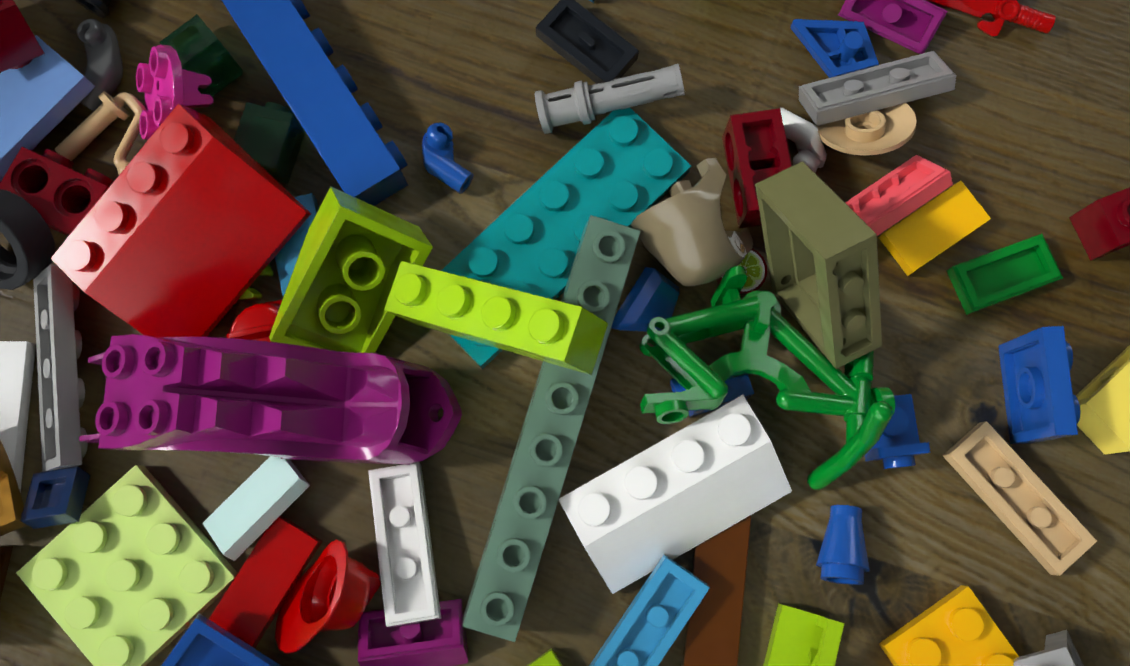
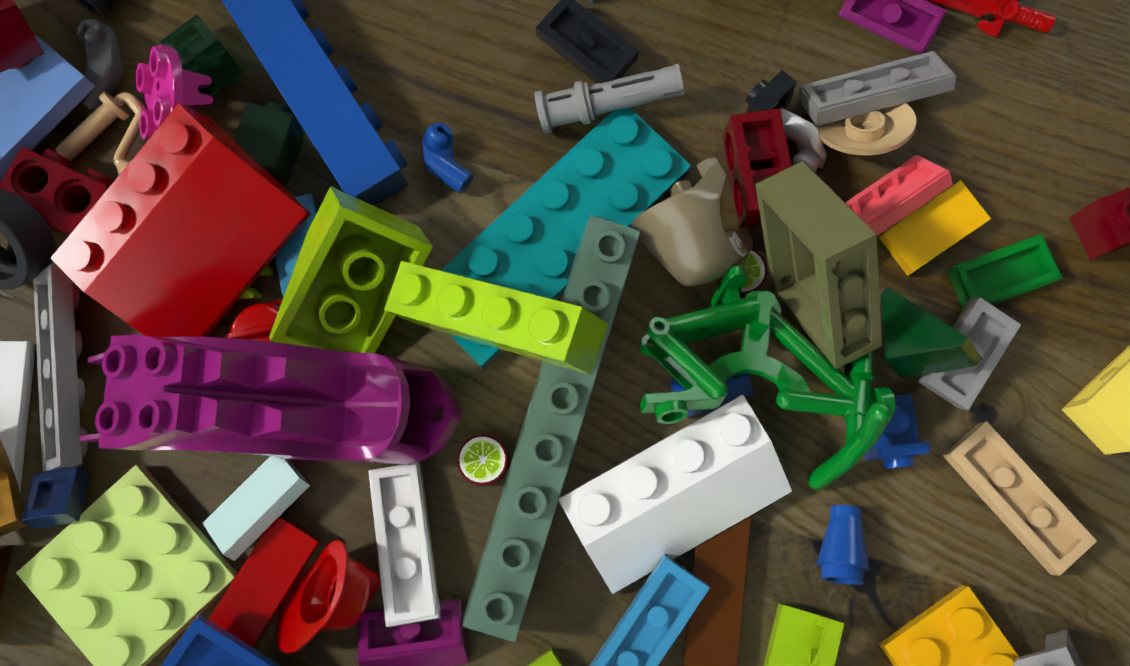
(482, 460): none -> tile
(649, 298): blue piece -> none
(771, 94): none -> black plate
(836, 45): blue piece -> none
(919, 341): none -> dark green slope
(990, 334): none -> light grey plate
(1039, 386): blue plate -> none

